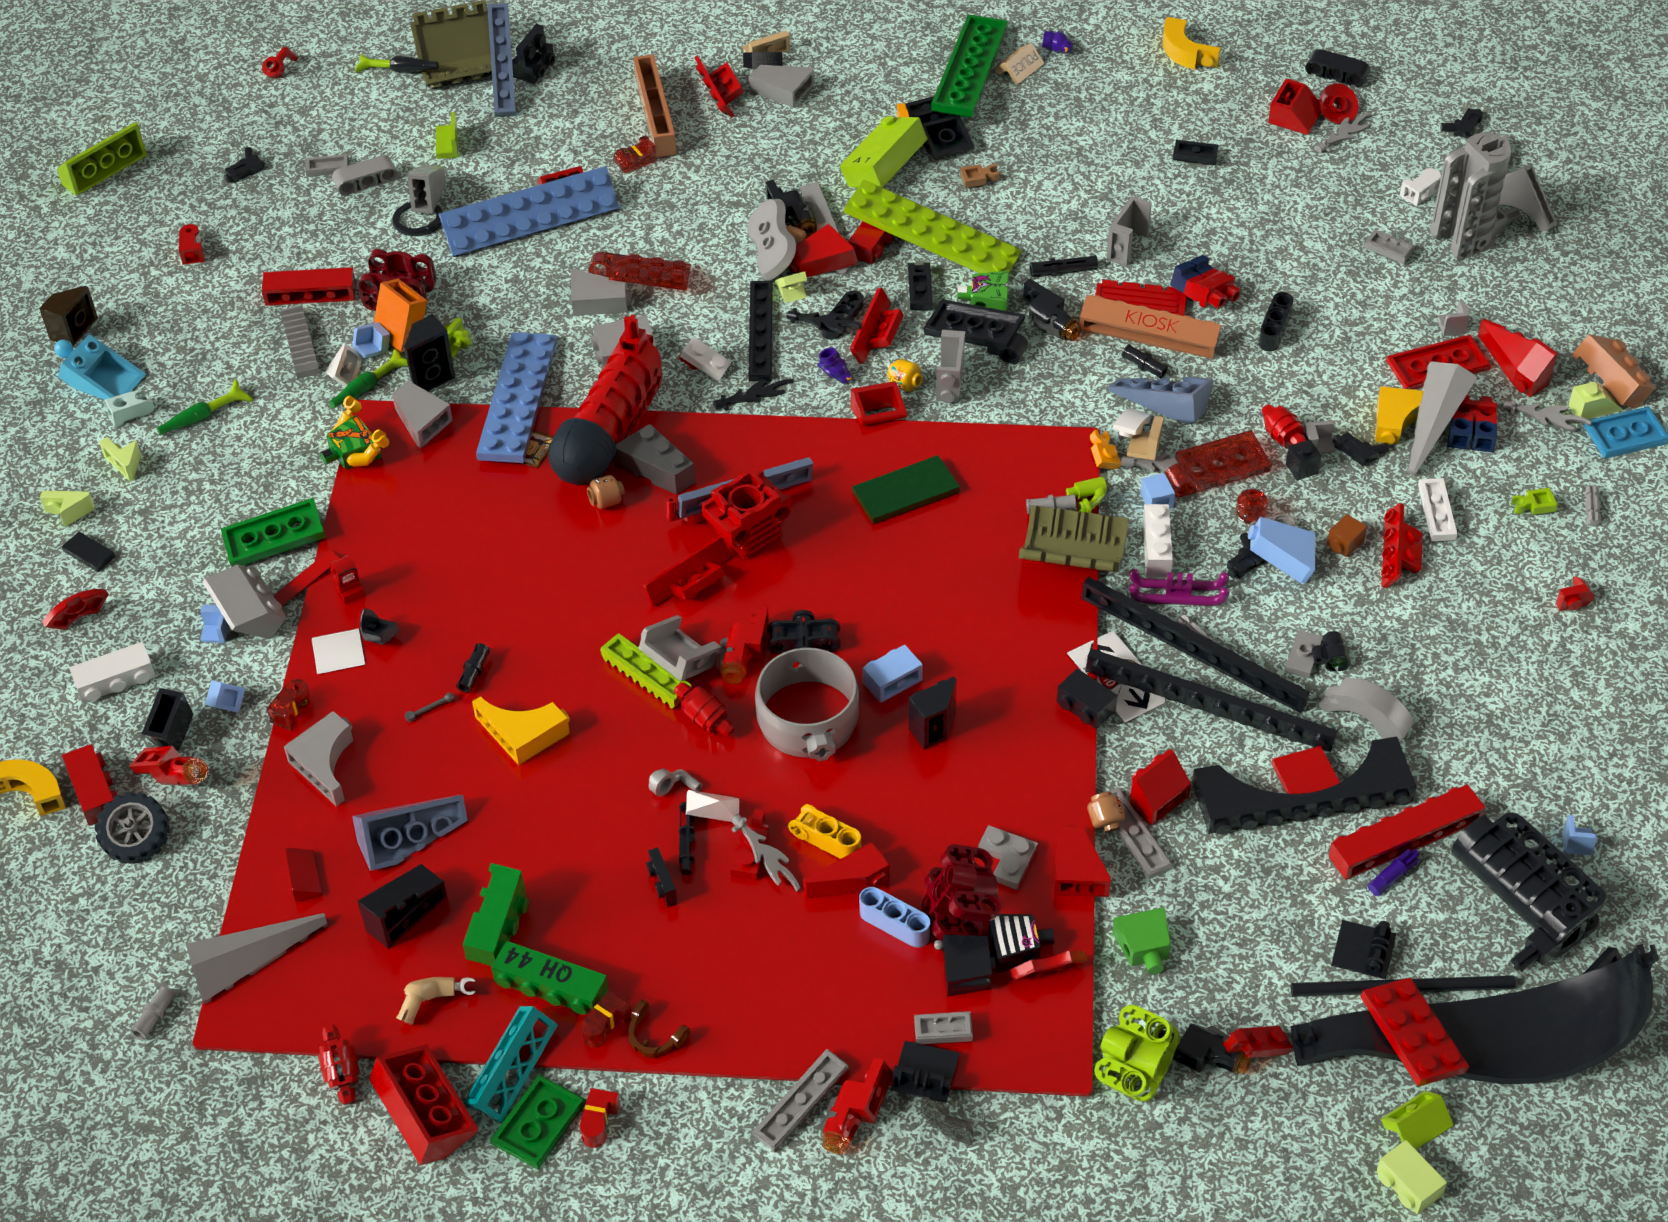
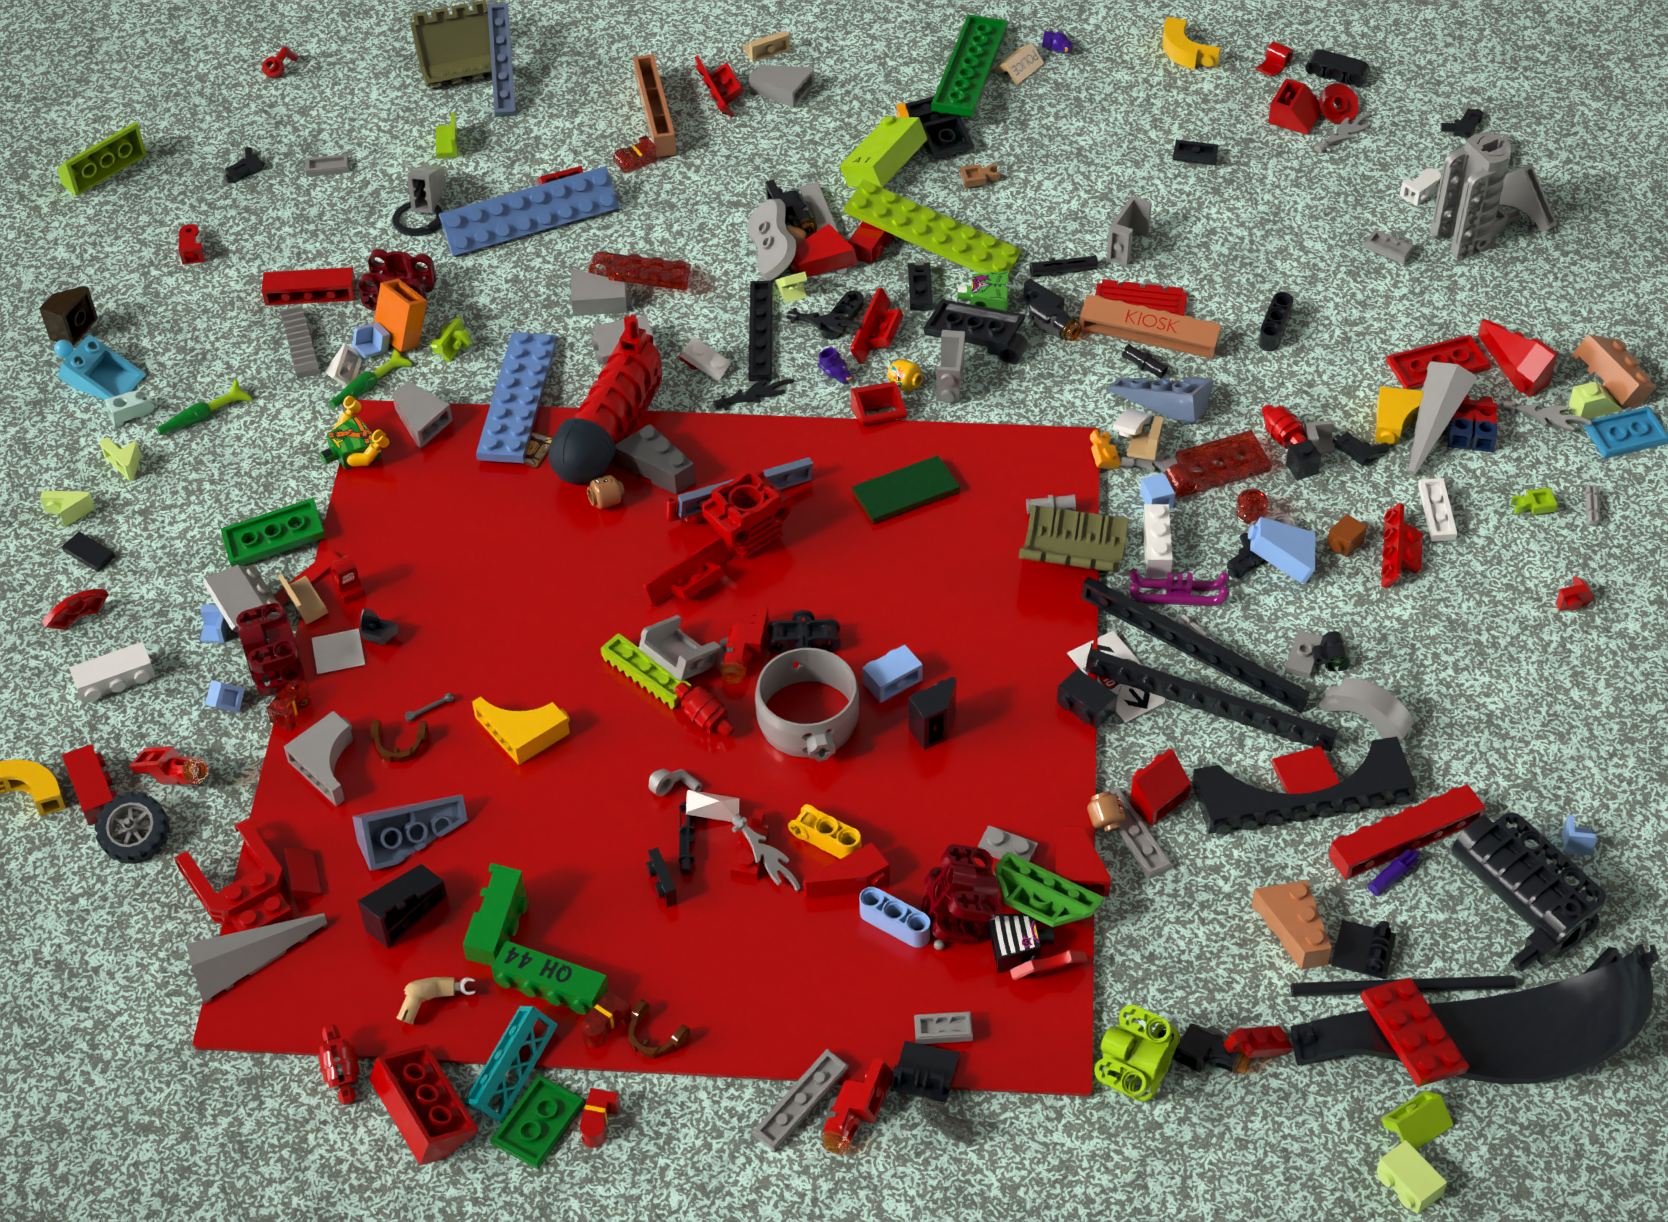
(152, 1013): light grey pin -> none
(168, 719): black torso -> none
(248, 901): none -> red plate
(270, 659): none -> dark red piece
(304, 599): none -> tan panel
(364, 174): light grey beam -> none
(398, 64): black piece -> none
(422, 735): none -> reddish brown piece
(429, 354): black slope -> none
(473, 667): black pin -> none
(533, 56): black brick -> none
(755, 59): black sticker -> none
(967, 964): black torso -> none
(1043, 892): none -> bright green wedge
(1093, 487): lime plant -> none
(1144, 938): bright green torso -> none
(1204, 283): red hips -> none
(1276, 59): none -> red panel
(1296, 921): none -> nougat wedge
(1454, 323): light grey panel -> none

